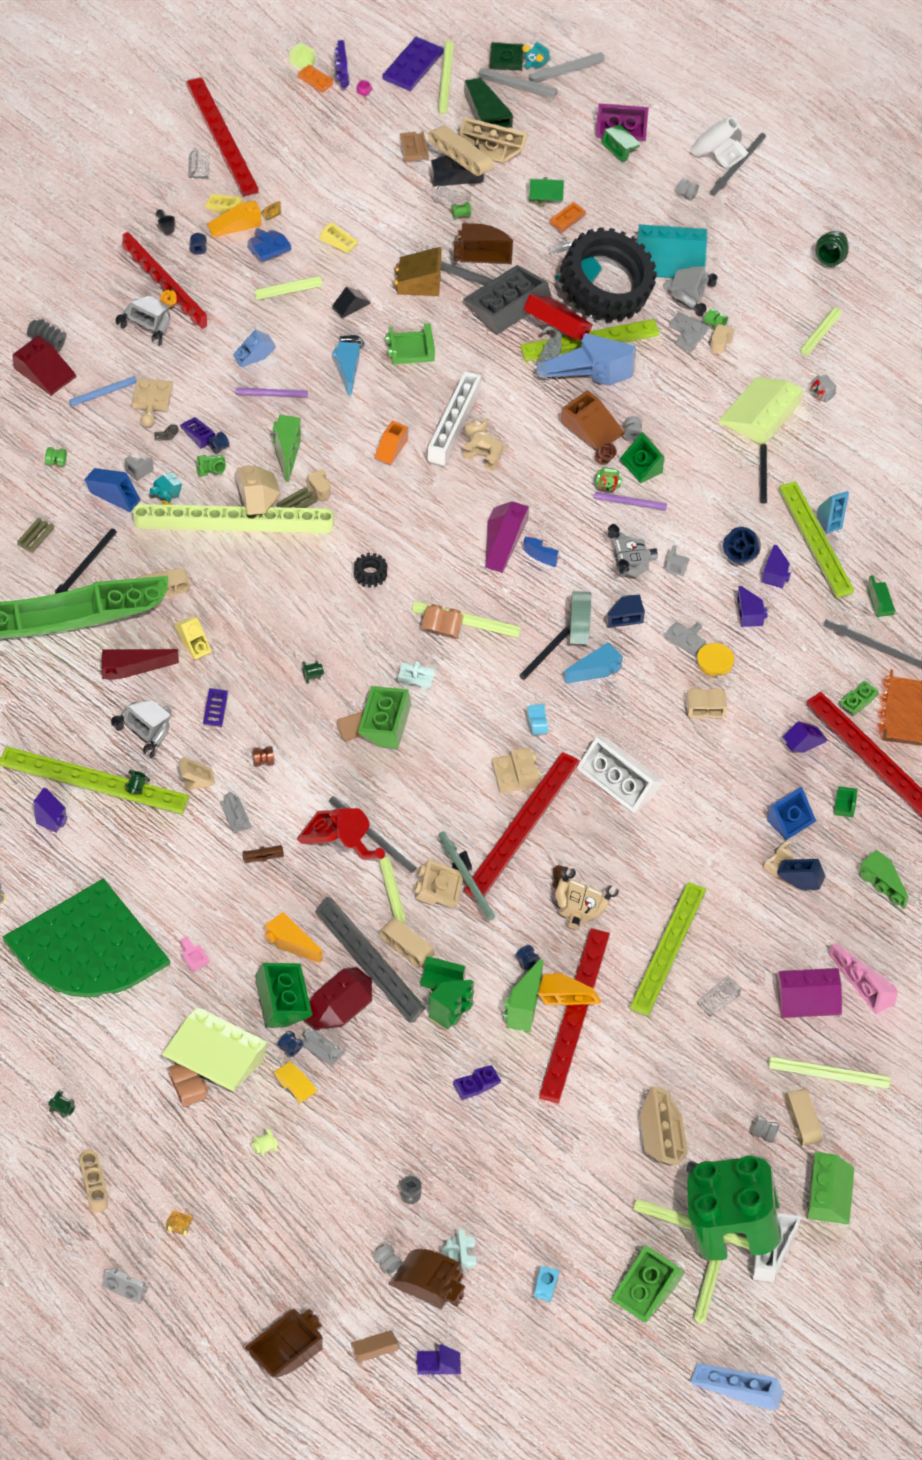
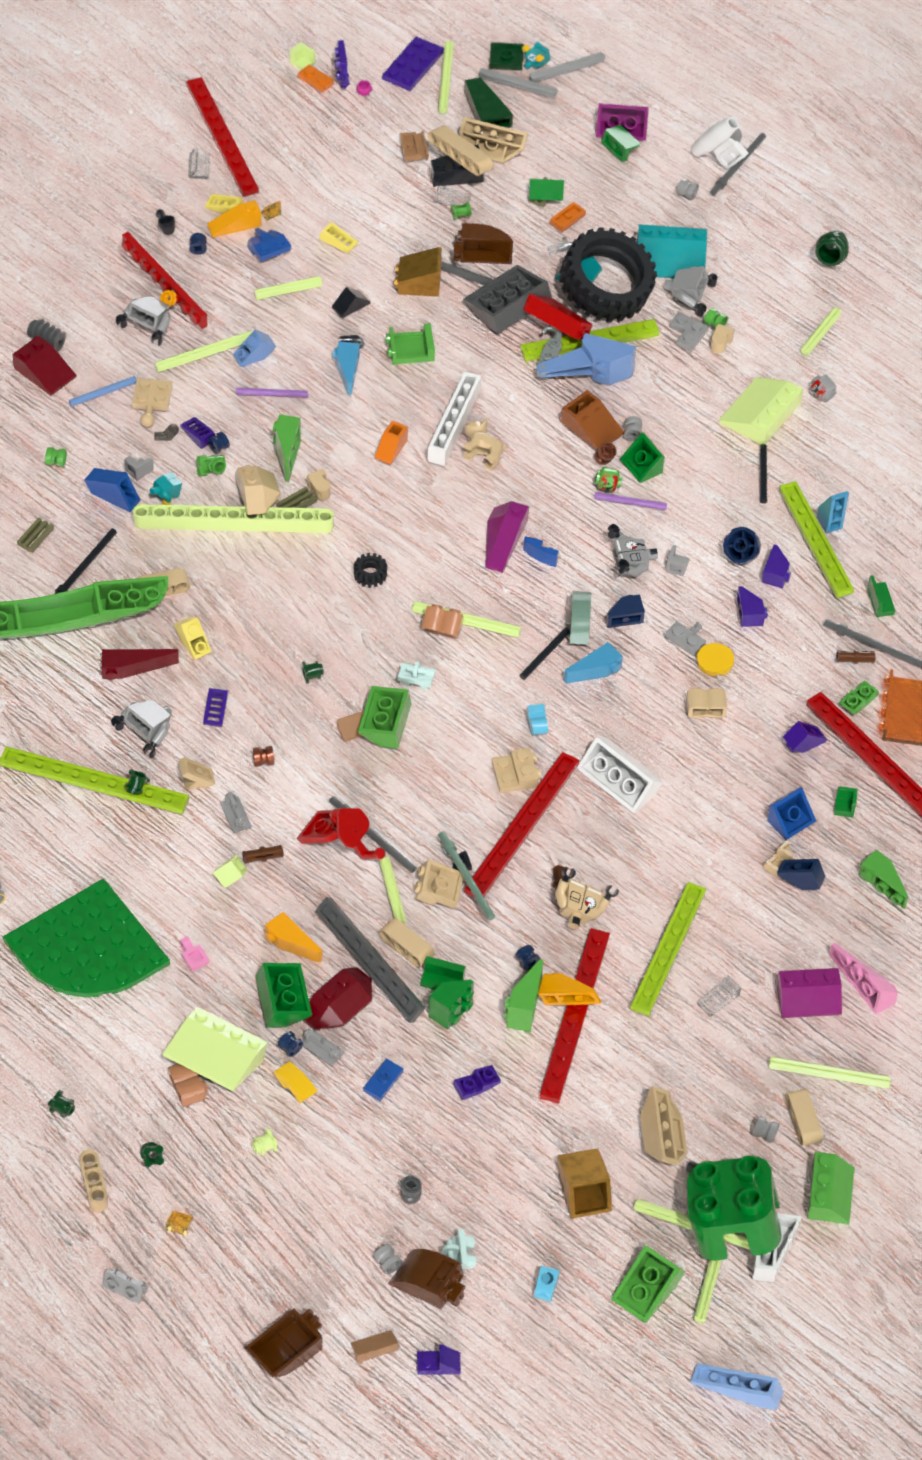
(49, 811): dark purple slope -> none
(155, 1157): none -> dark green brick
(202, 352): none -> yellowish green axle
(230, 871): none -> yellowish green panel
(383, 1079): none -> blue plate
(585, 1183): none -> pearl gold slope
(855, 656): none -> reddish brown pin

